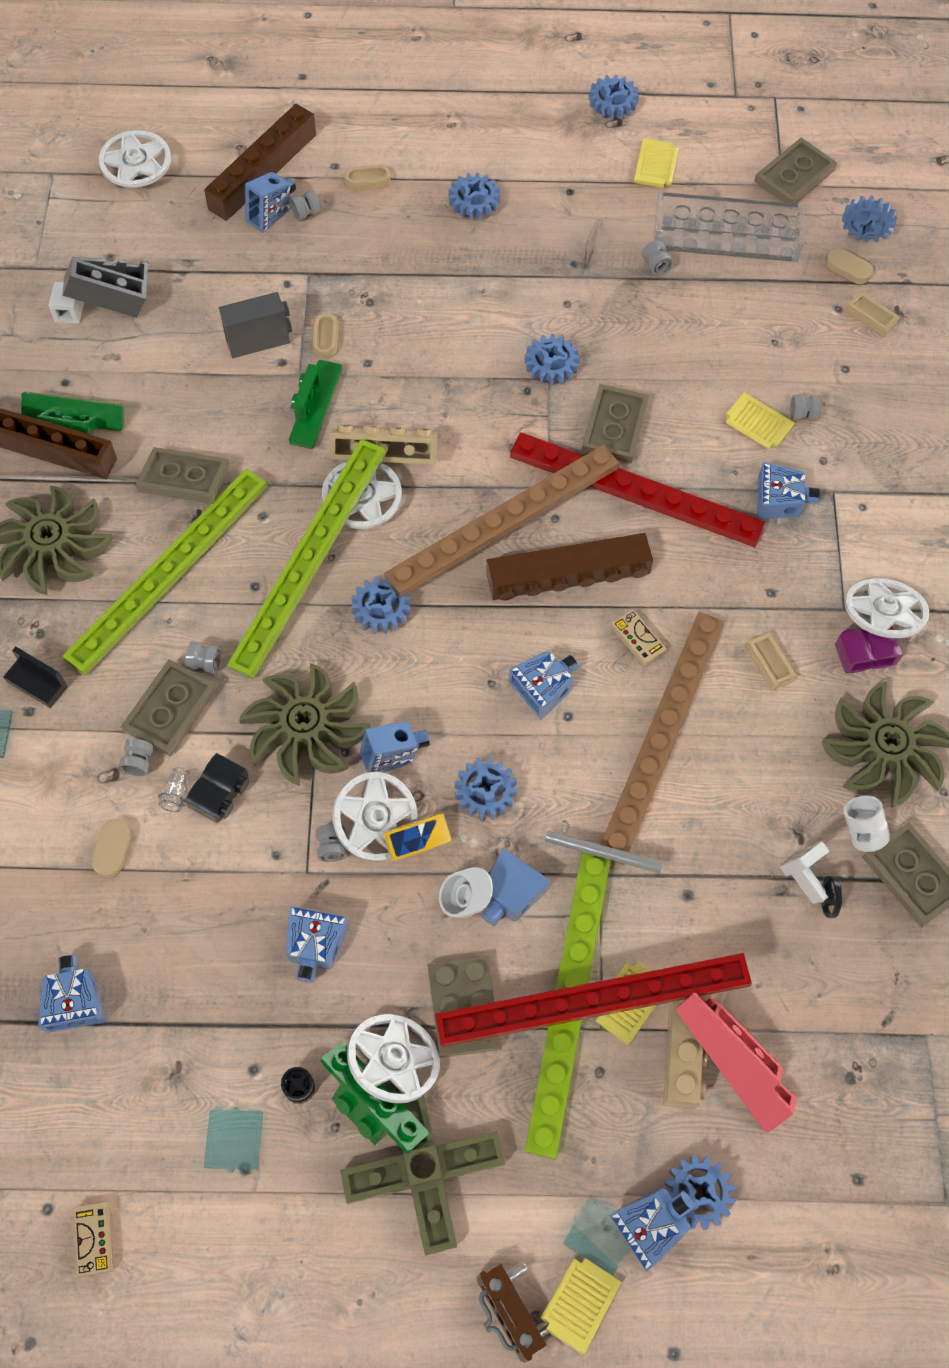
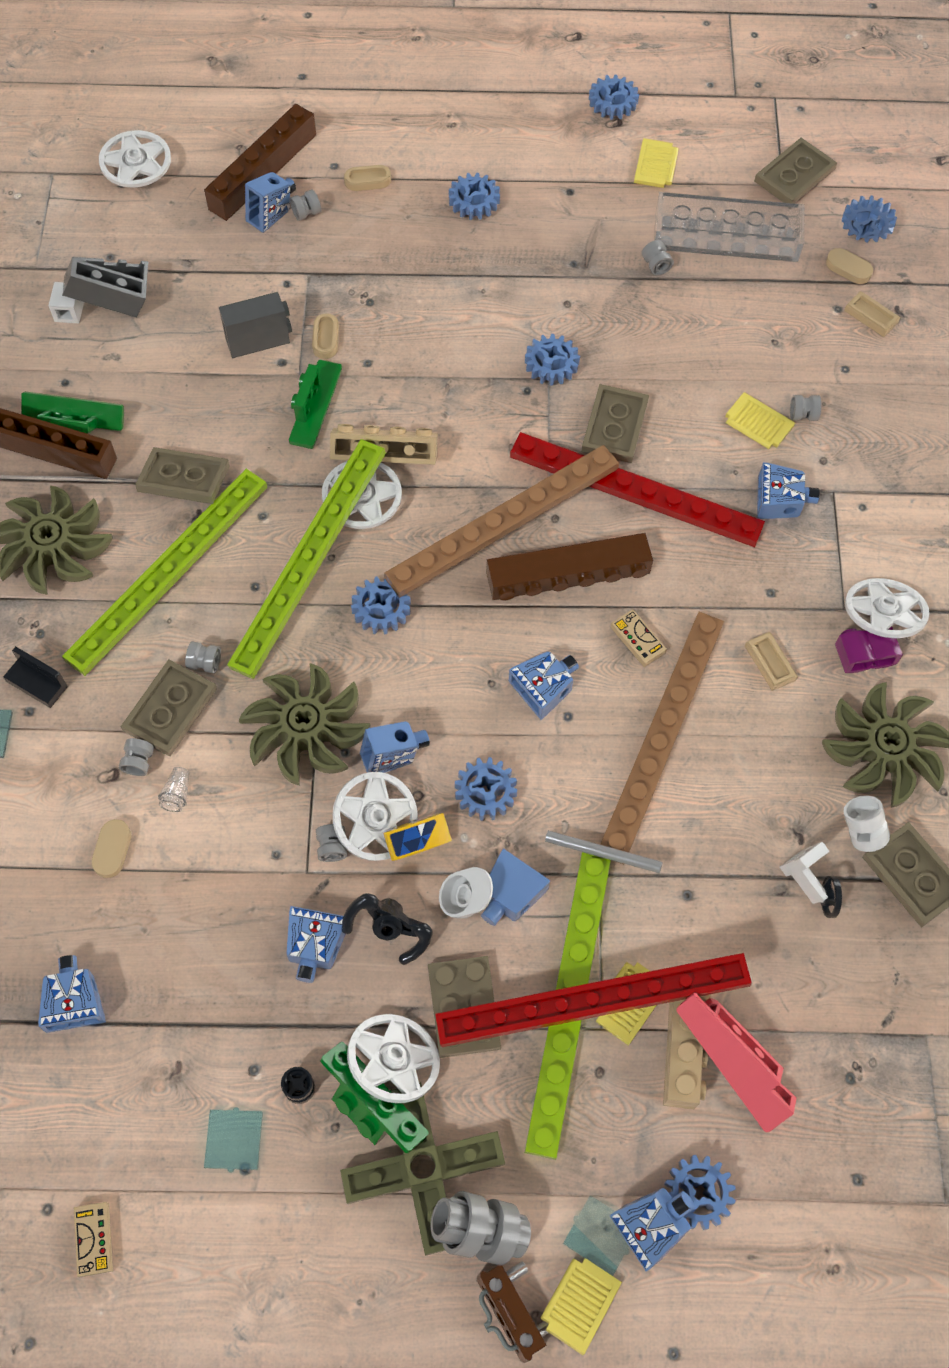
(217, 788): black brick -> none
(389, 923): none -> black piece
(480, 1228): none -> light grey piece

